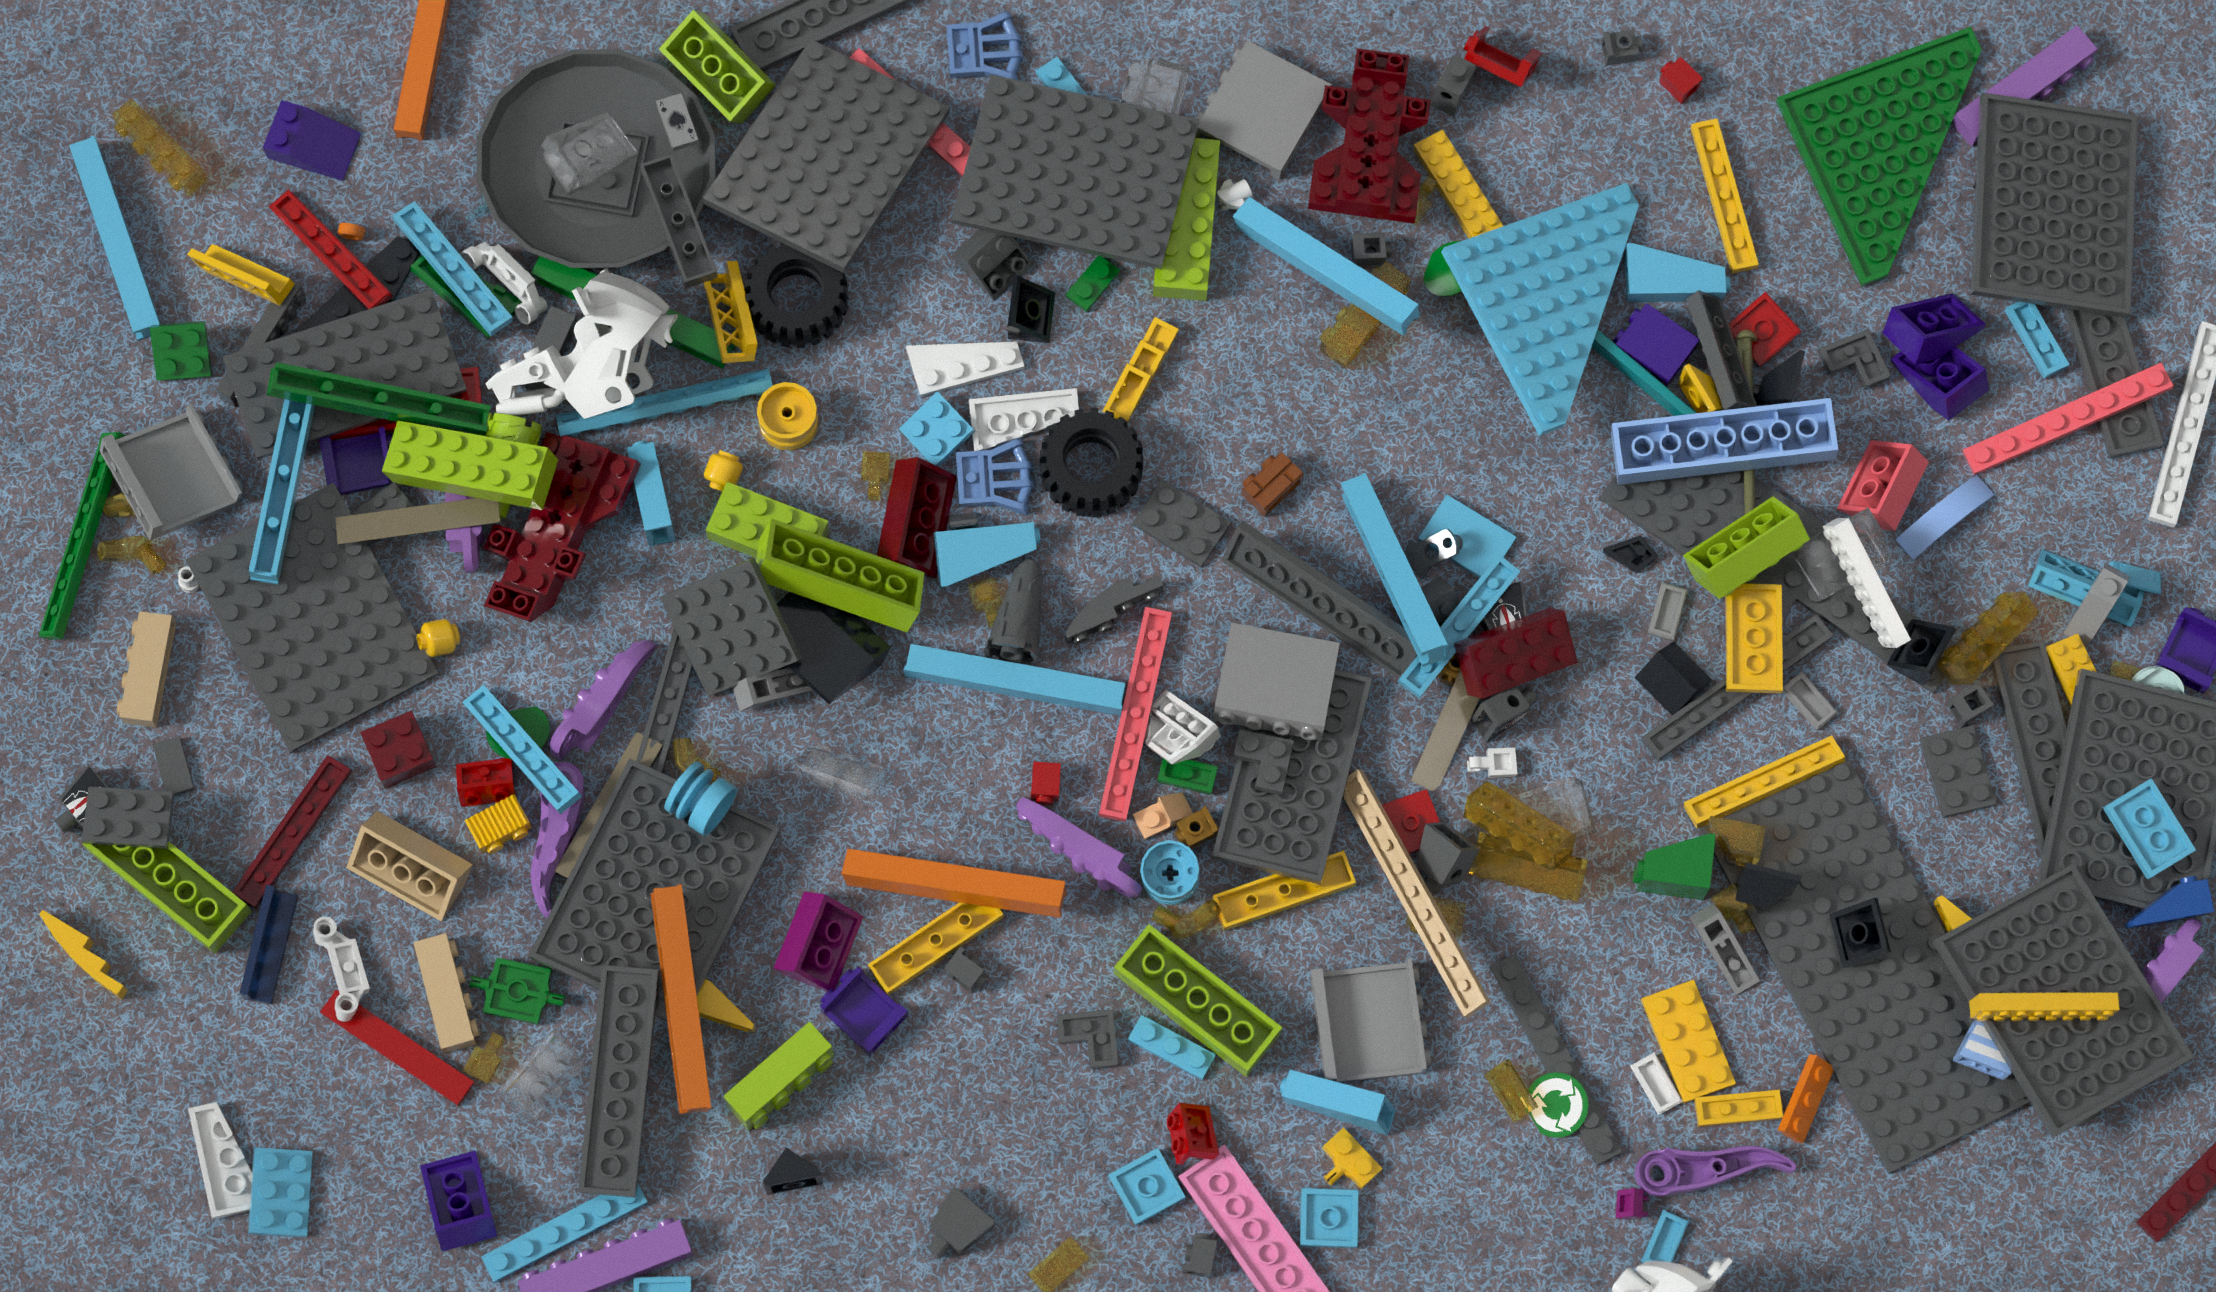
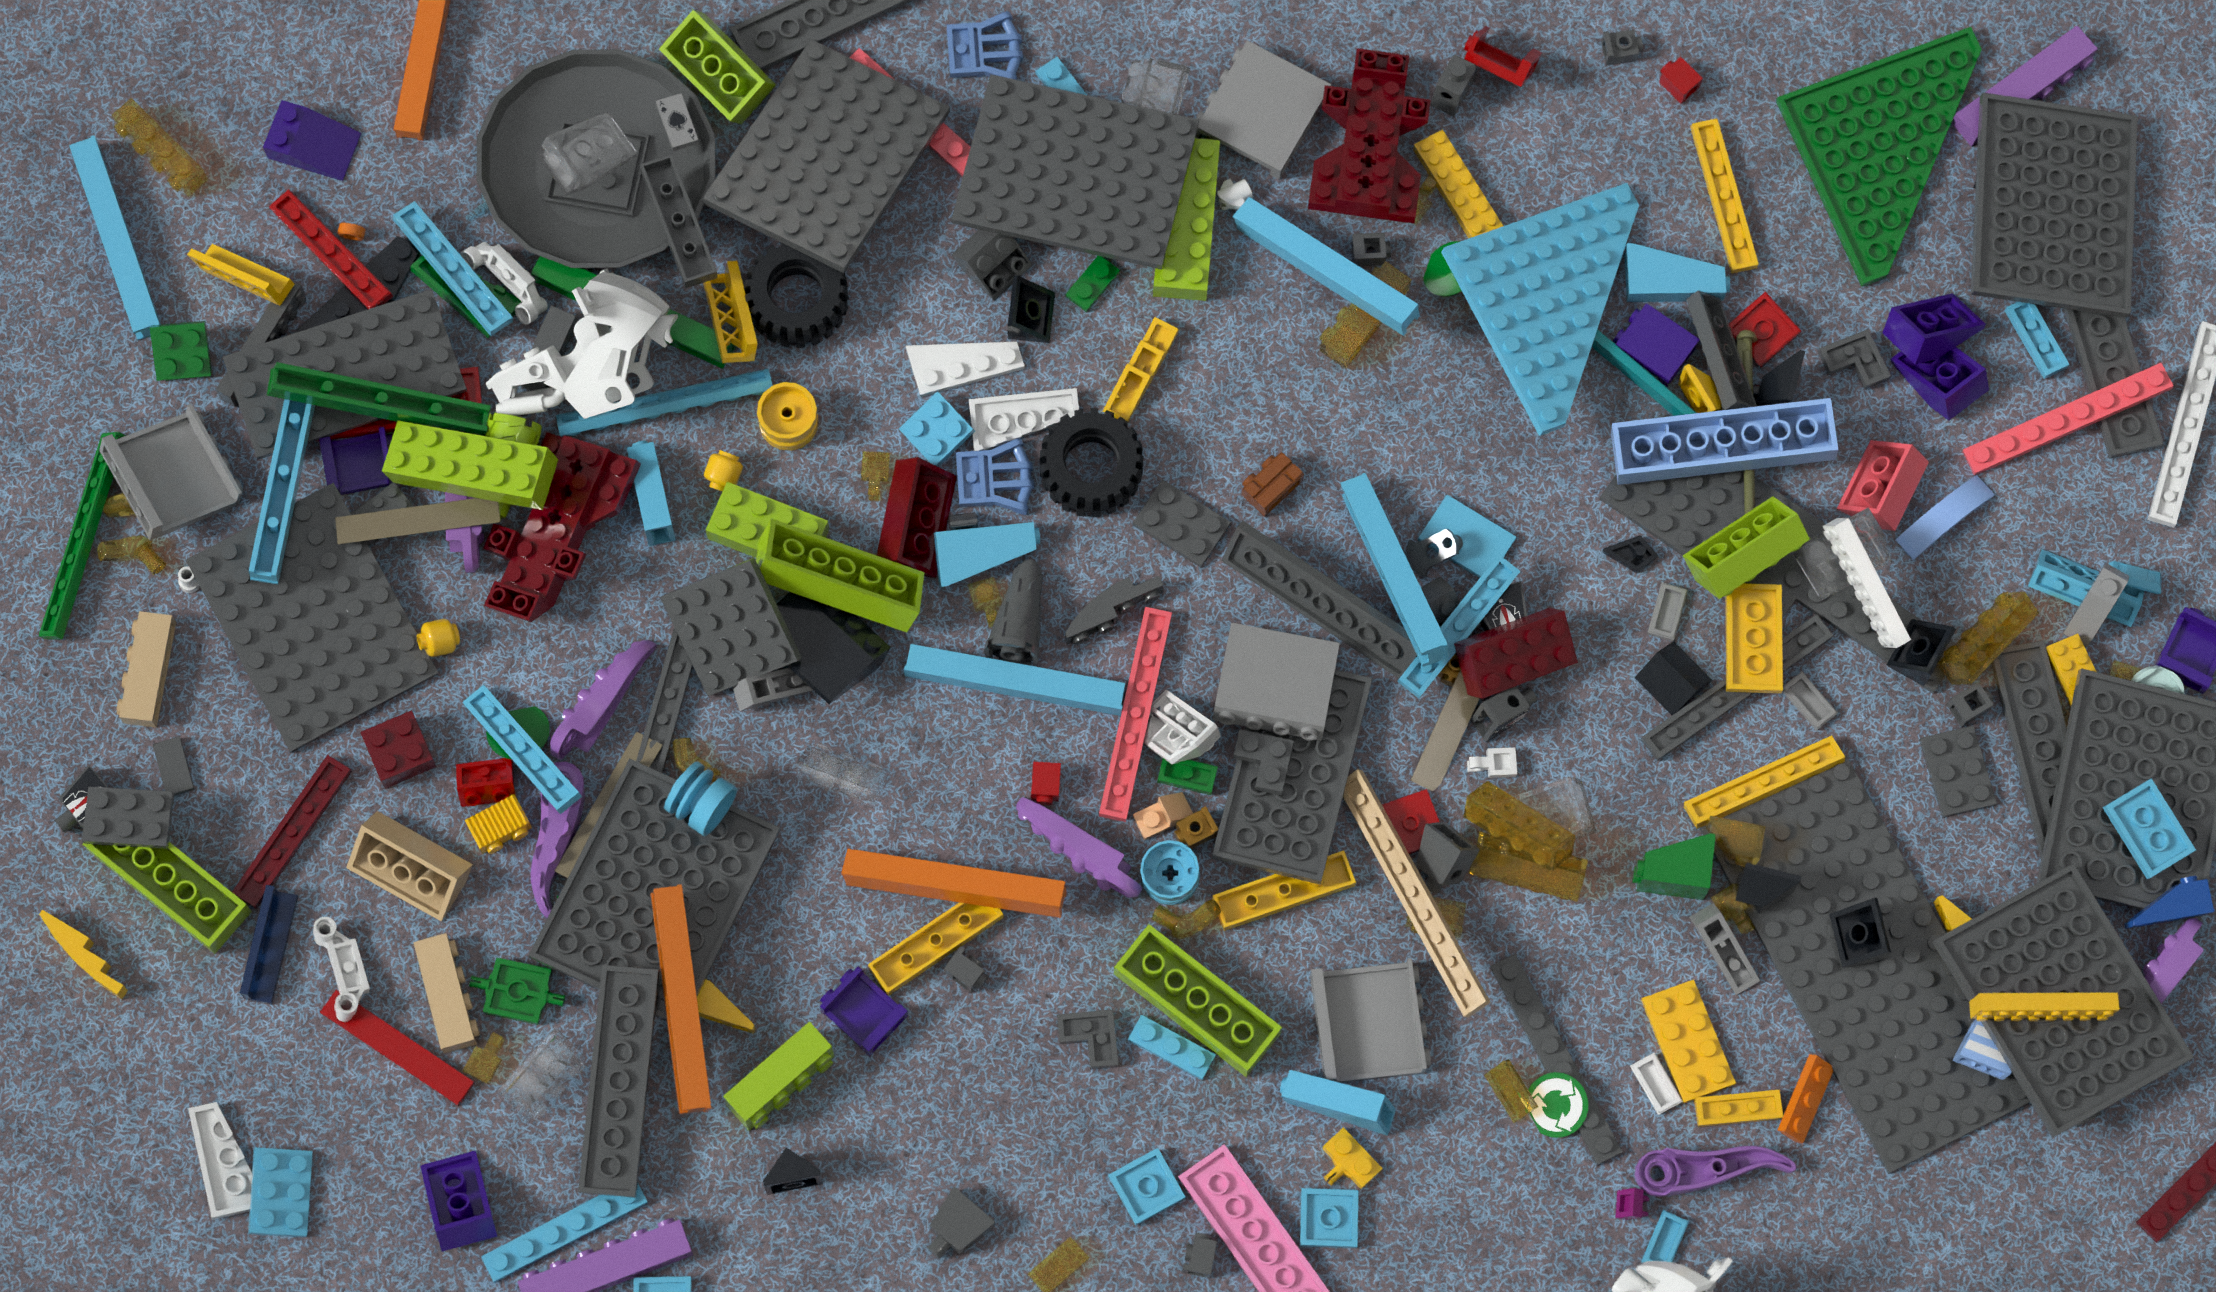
(818, 941): magenta slope -> none
(1192, 1132): red bracket -> none

